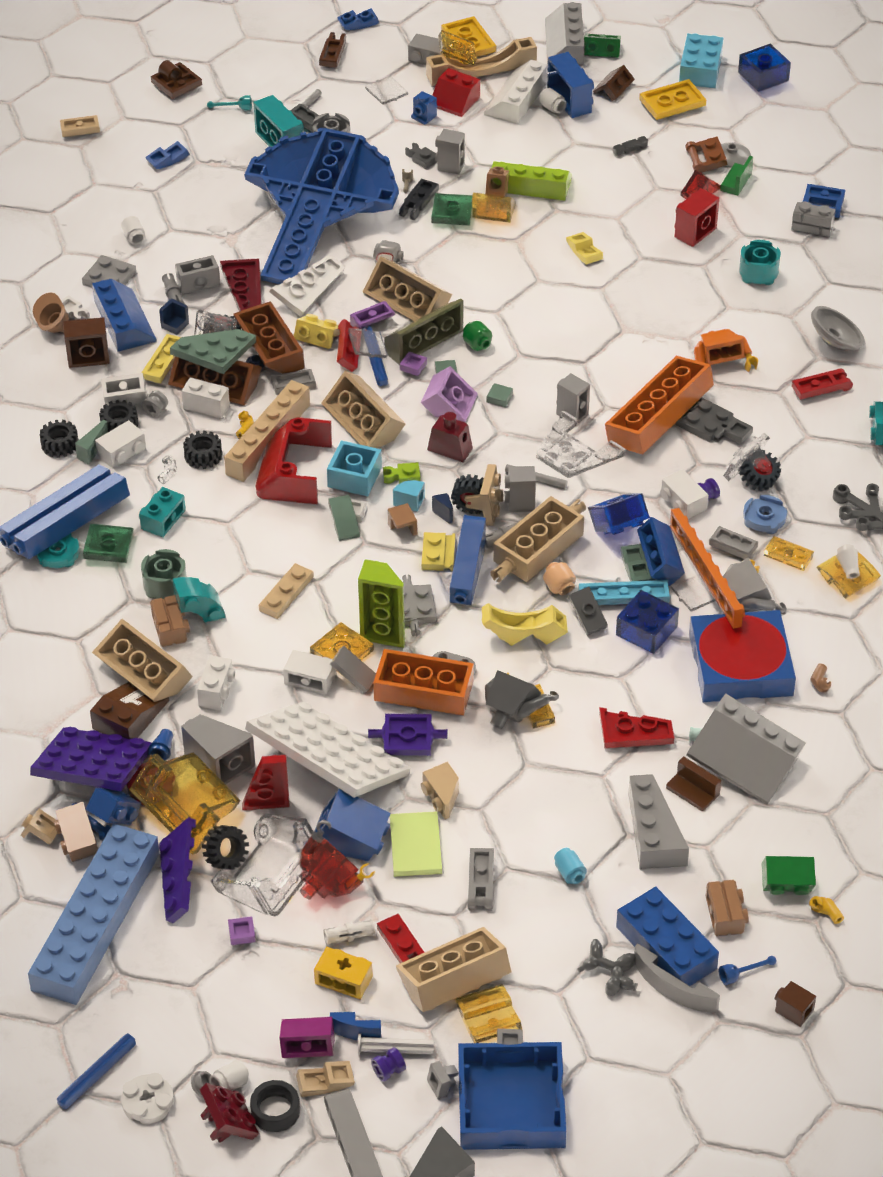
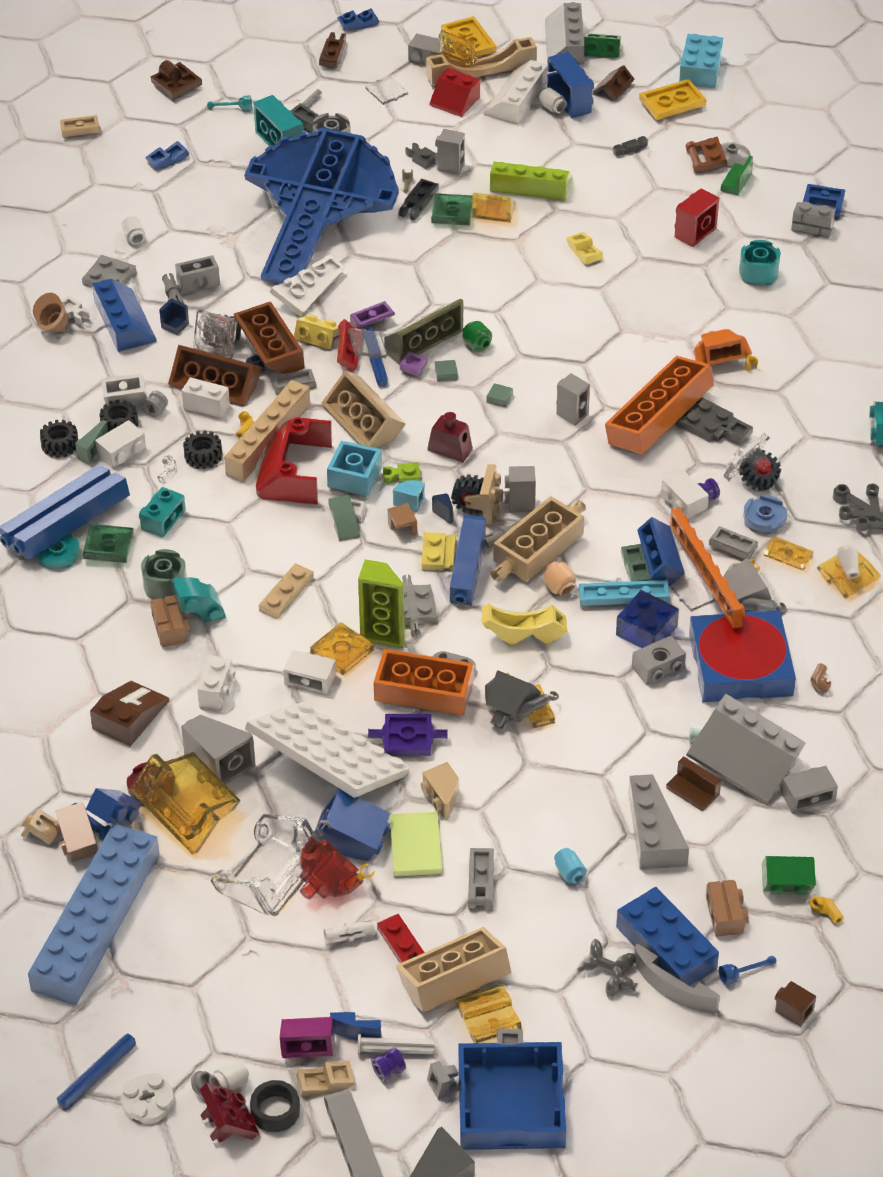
(86, 342): reddish brown brick -> none
(91, 758): dark purple plate -> none
(142, 662): tan slope -> none
(160, 361): light yellow plate -> none
(162, 744): blue cone -> none
(176, 868): dark purple wing -> none
(214, 350): sand green plate -> none
(214, 843): black tyre -> none
(241, 930): medium lavender plate -> none
(243, 281): dark red wing -> none
(268, 785): red wing -> none
(343, 972): yellow brick -> none
(353, 669): light grey tile -> none
(389, 250): light grey head -> none
(404, 290): tan slope -> none
(424, 107): blue brick -> none
(449, 394): lavender slope -> none
(494, 189): medium nougat brick -> none
(546, 479): light grey bar -> none
(569, 454): clear wing -> none
(588, 611): dark grey plate -> none
(618, 513): clear blue brick -> none
(632, 731): red wing -> none
(658, 660): none -> light grey brick
(697, 181): clear red slope -> none
(764, 67): clear blue brick -> none
(809, 788): none -> light grey brick
(822, 383): red plate -> none
(836, 329): light grey dish -> none

